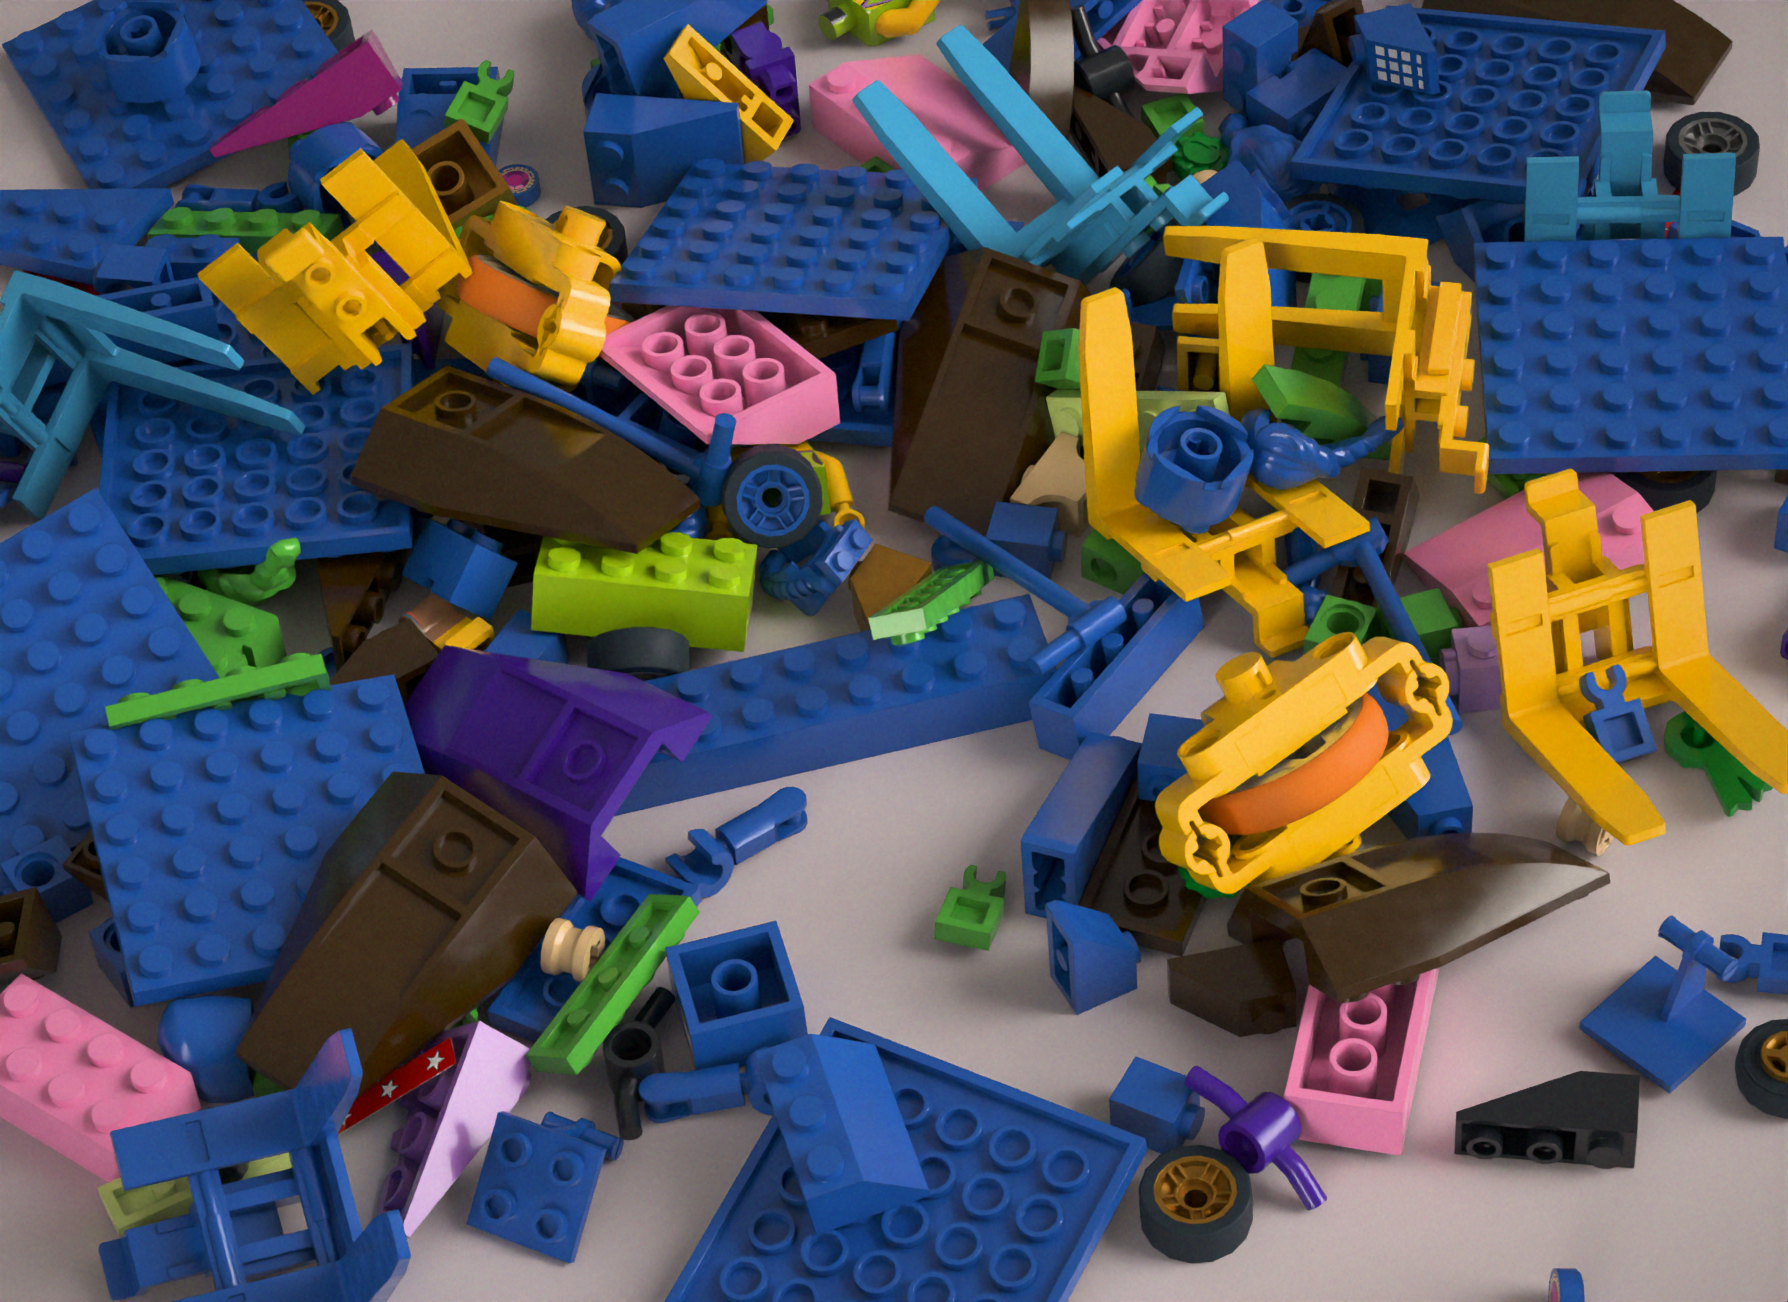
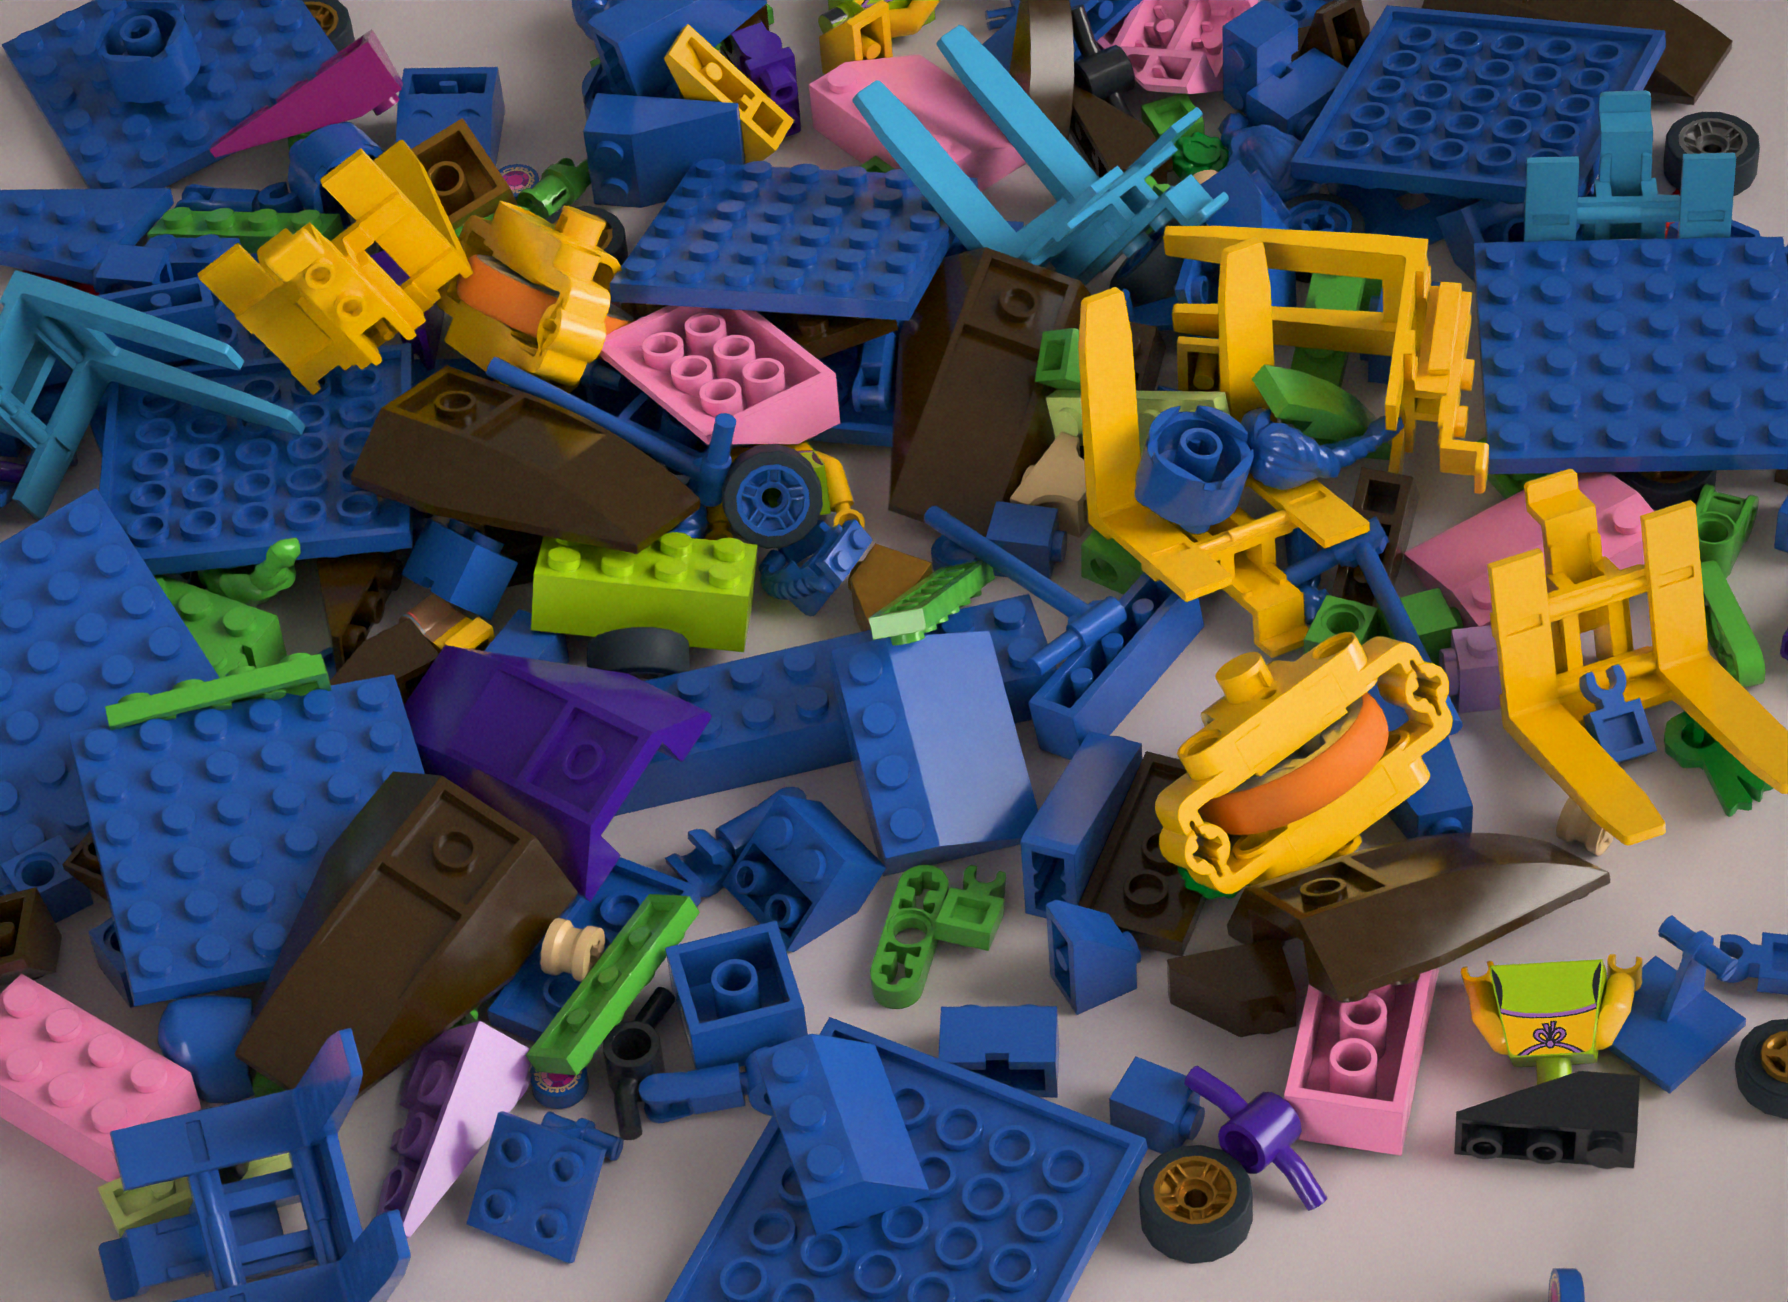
(401, 1082): red sticker -> none
(481, 104): bright green plate -> none
(558, 186): none -> bright green piece
(559, 1090): none -> blue tile
(803, 871): none -> blue slope
(858, 38): none -> yellow slope
(915, 957): none -> bright green beam
(933, 747): none -> slope
(1004, 1044): none -> blue brick
(1158, 755): blue brick -> none
(1395, 49): blue slope -> none
(1552, 1010): none -> torso
(1724, 525): none -> bright green piece
(1729, 630): none -> bright green beam

